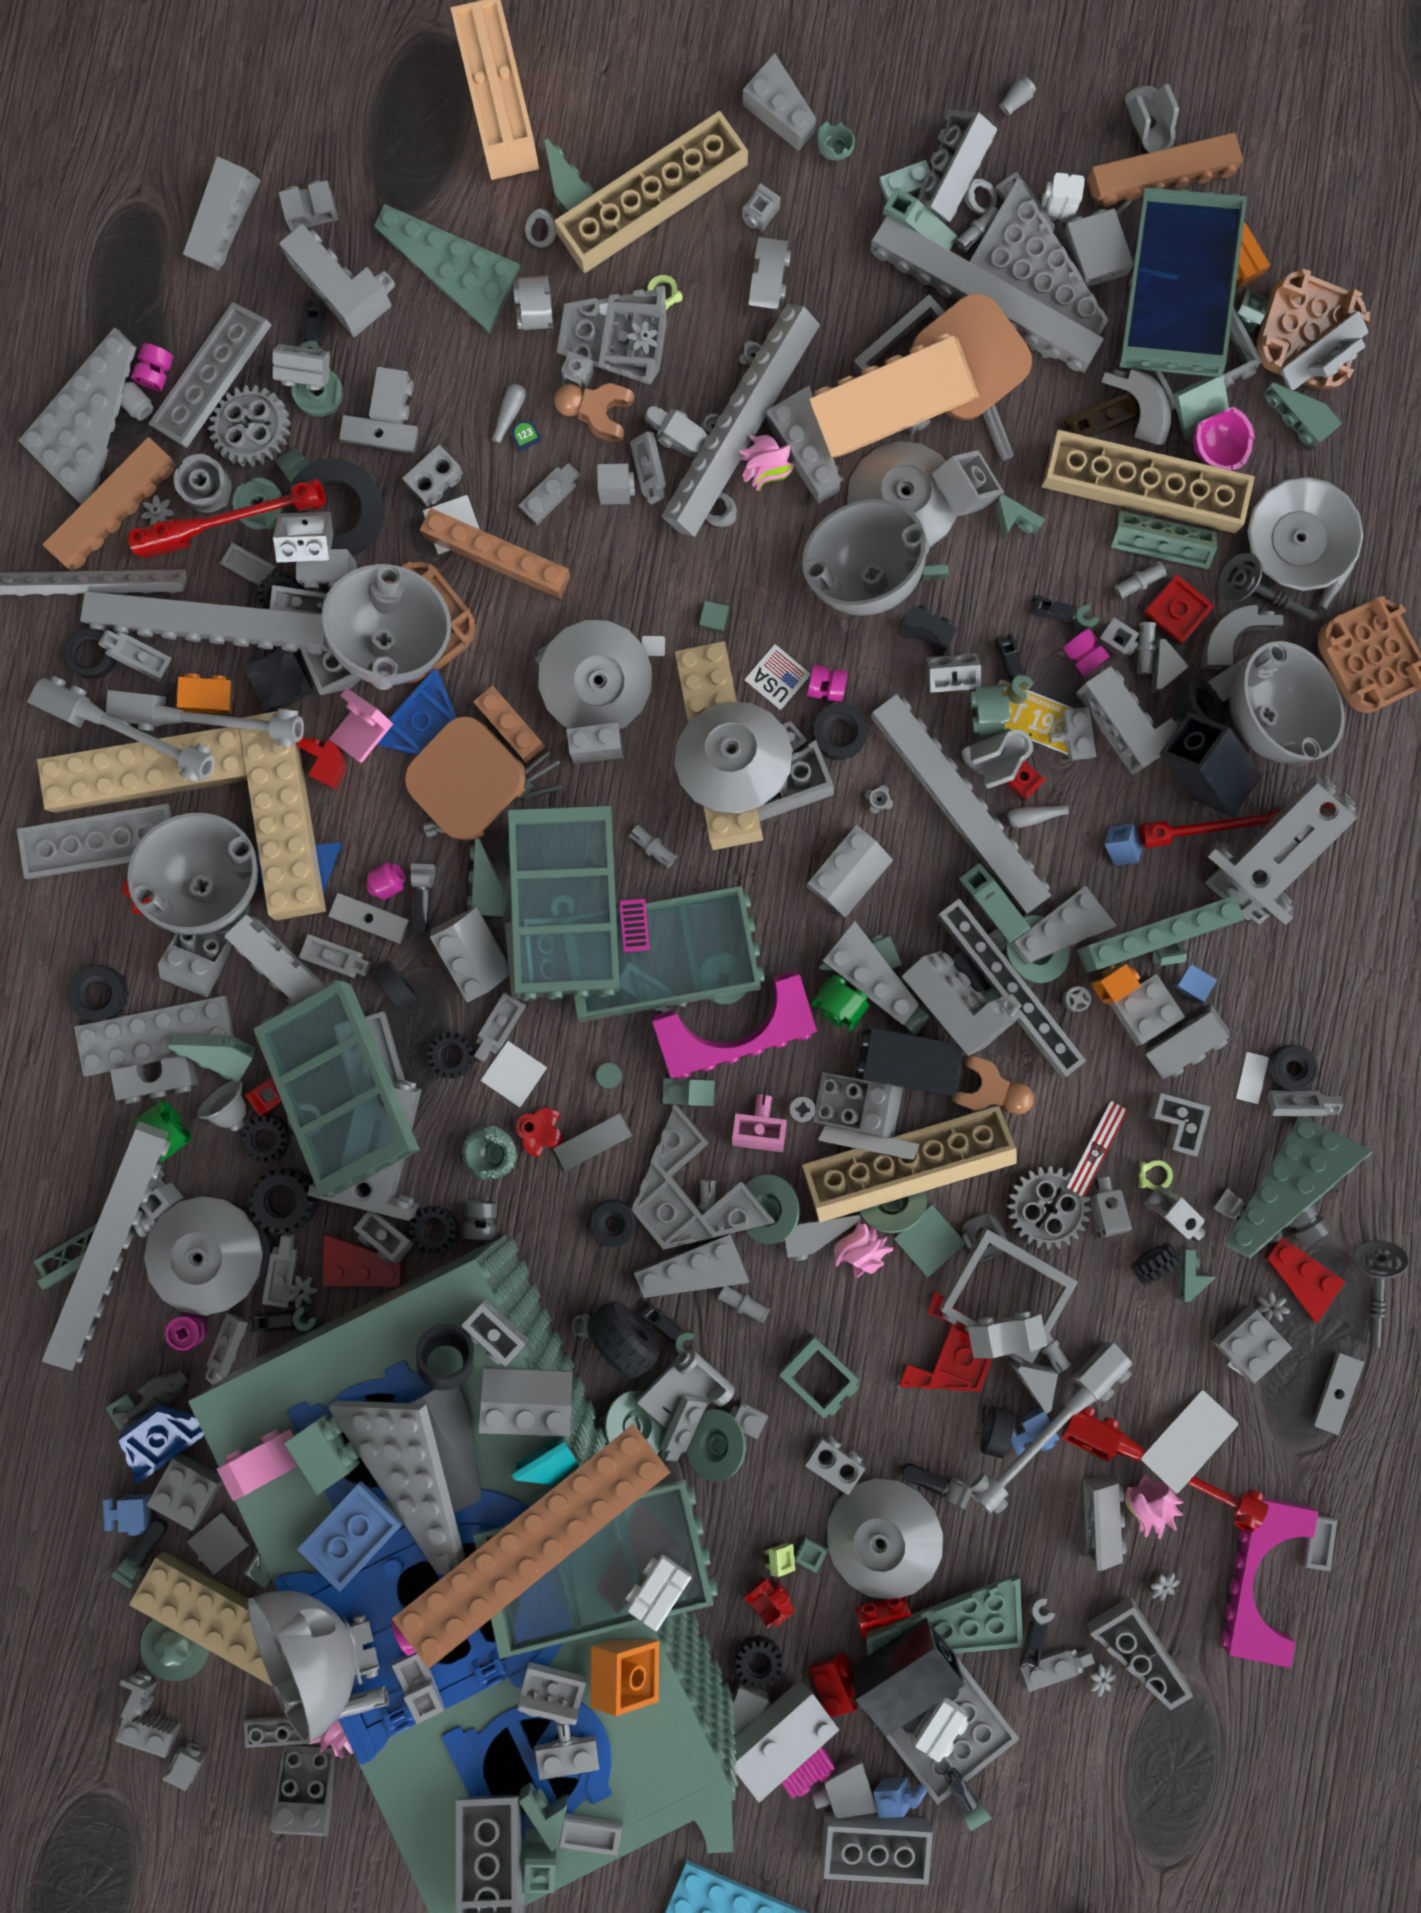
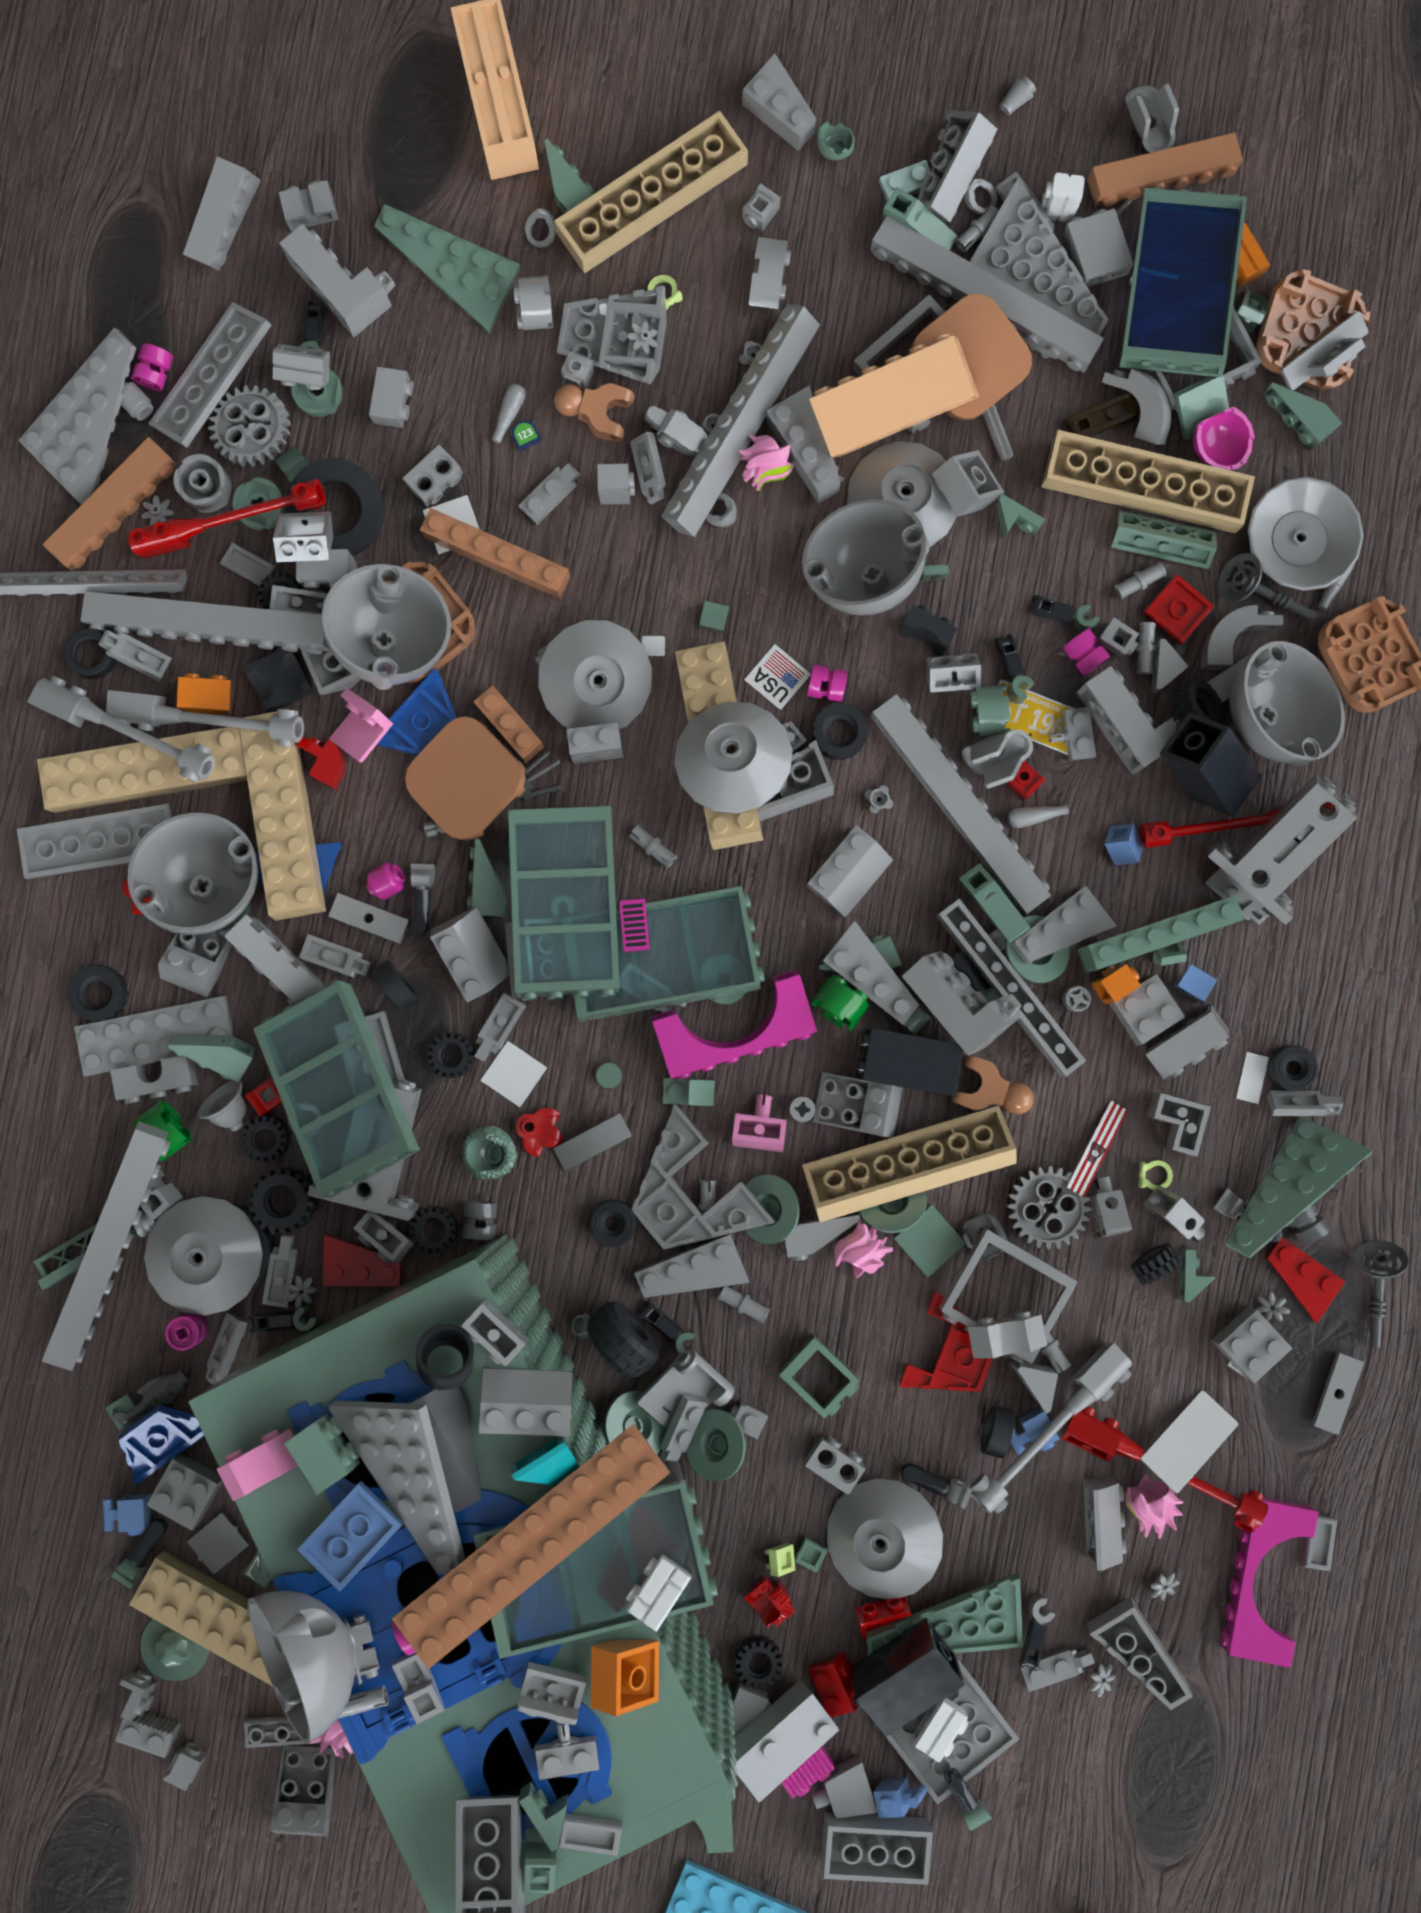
(364, 433): light grey tile -> none
(869, 1142): white sticker -> none

